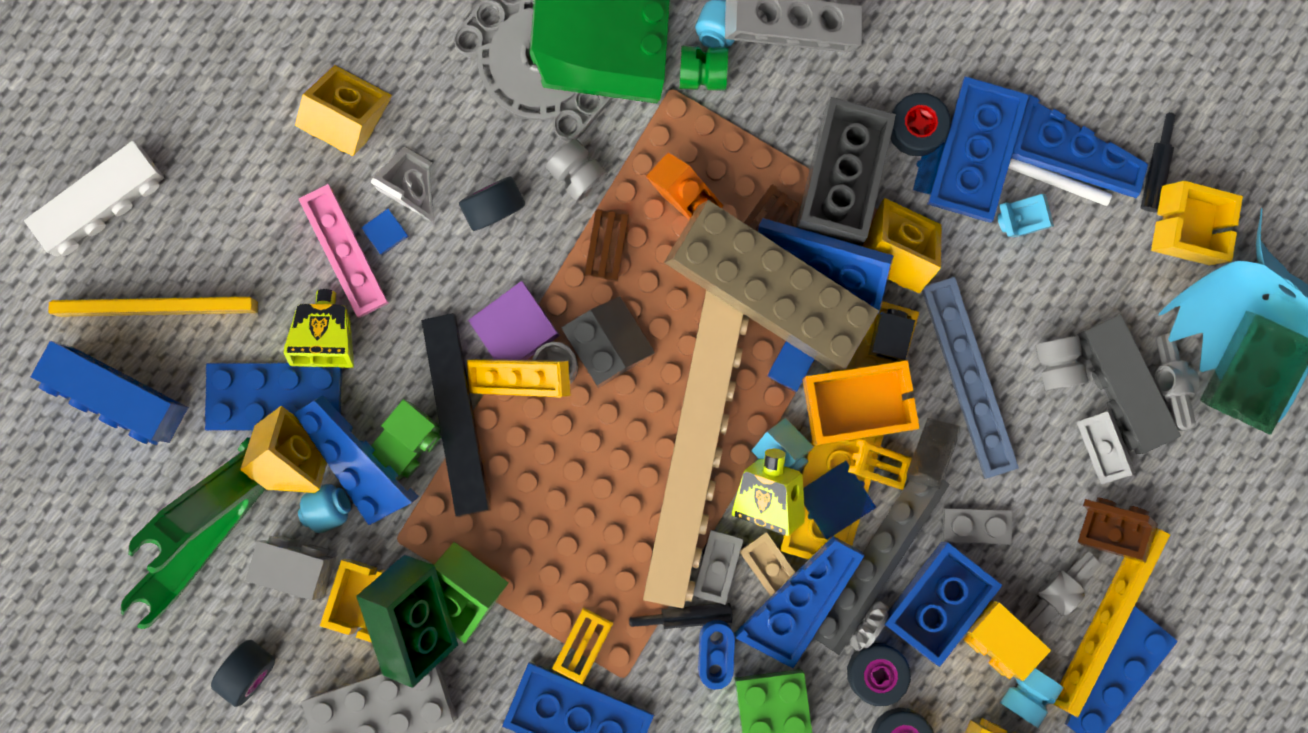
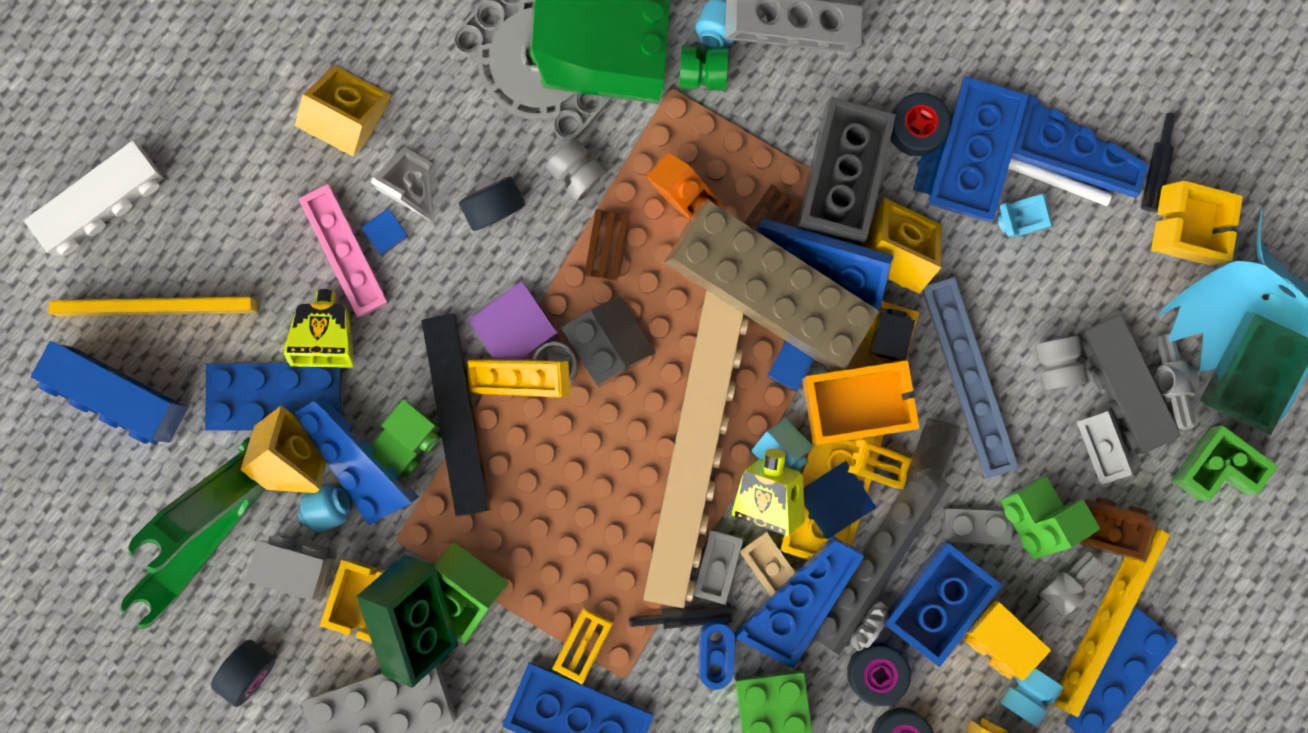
(1044, 521): none -> bright green brick
(1220, 458): none -> bright green brick

